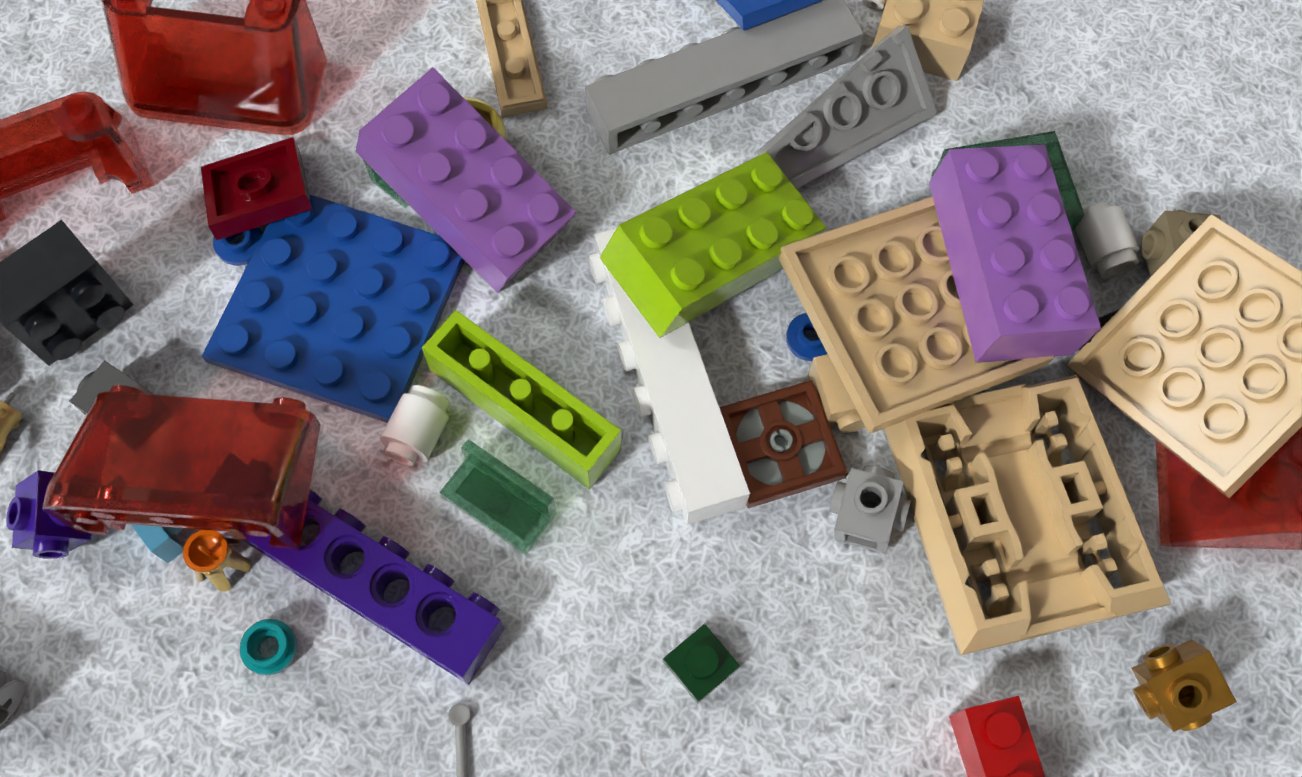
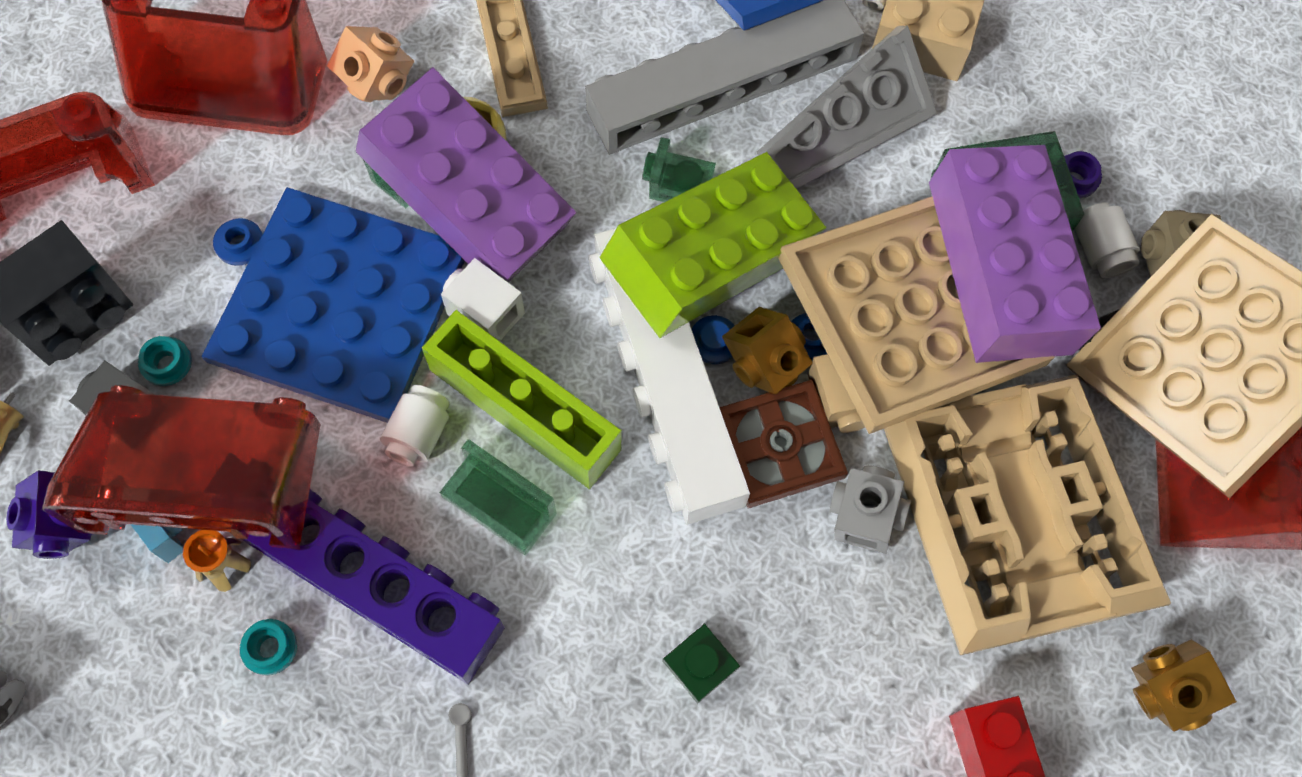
(154, 351): none -> teal plate
(255, 188): dark red tile -> none
(370, 63): none -> light nougat brick
(483, 299): none -> white brick
(673, 173): none -> clear green bracket
(709, 339): none -> blue plate
(767, 350): none -> pearl gold brick
(1089, 169): none -> dark purple plate

